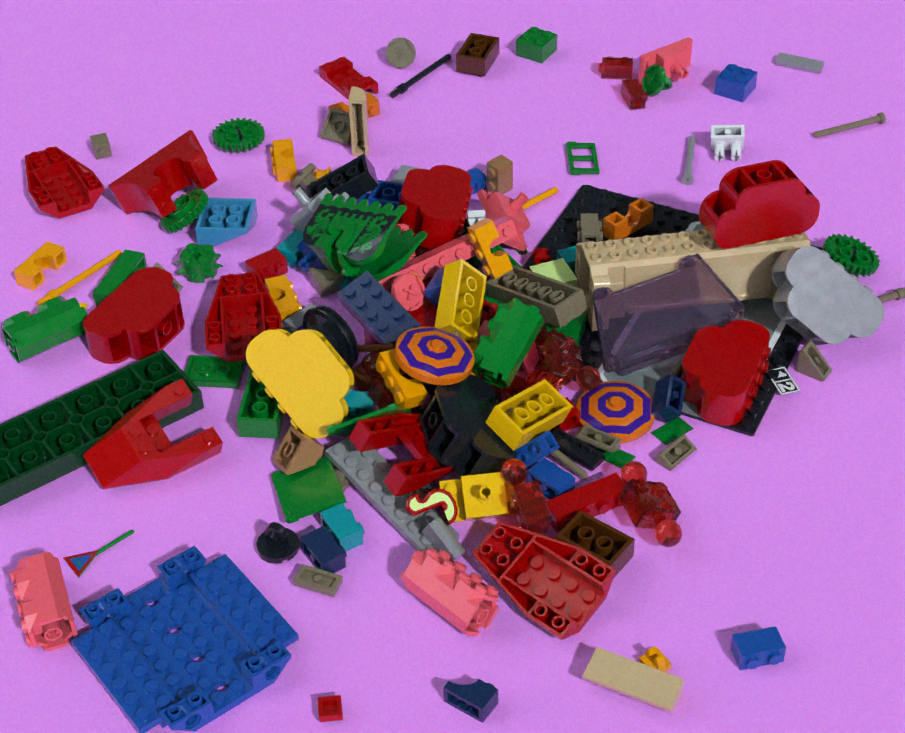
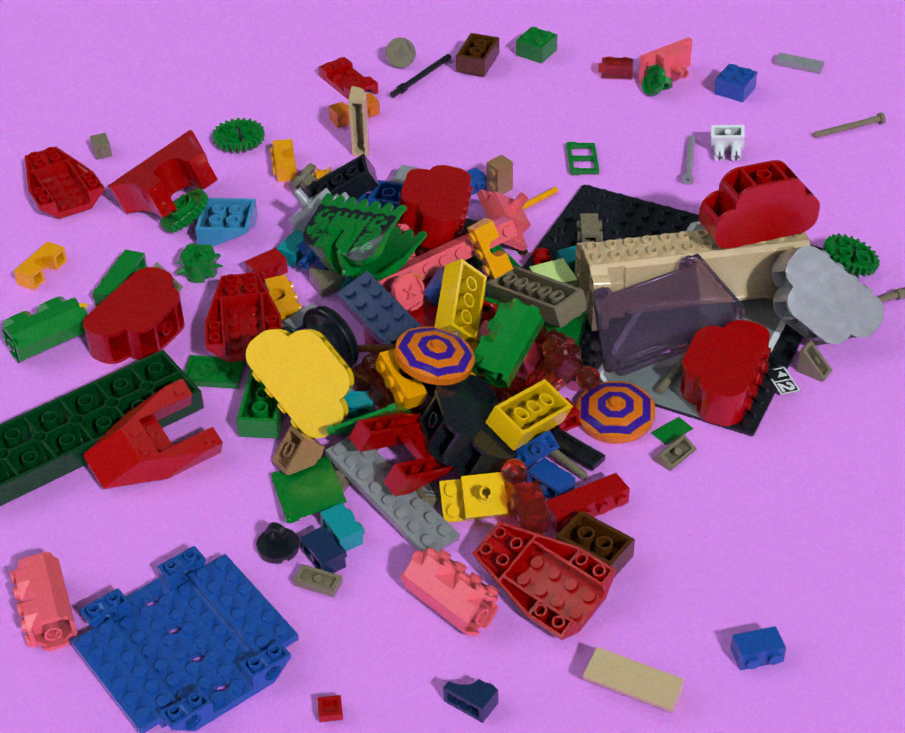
(60, 290): light orange bar -> none
(80, 562): piece -> none
(337, 127): dark tan tile -> none
(433, 499): animal -> none
(442, 538): light grey brick -> none
(475, 216): white tile -> none
(599, 439): dark tan slope -> none
(617, 458): green sticker -> none
(633, 94): clear red brick -> none
(638, 216): orange arch -> none
(650, 504): clear red brick -> none
(655, 658): light orange tile -> none
(668, 398): dark blue brick -> none

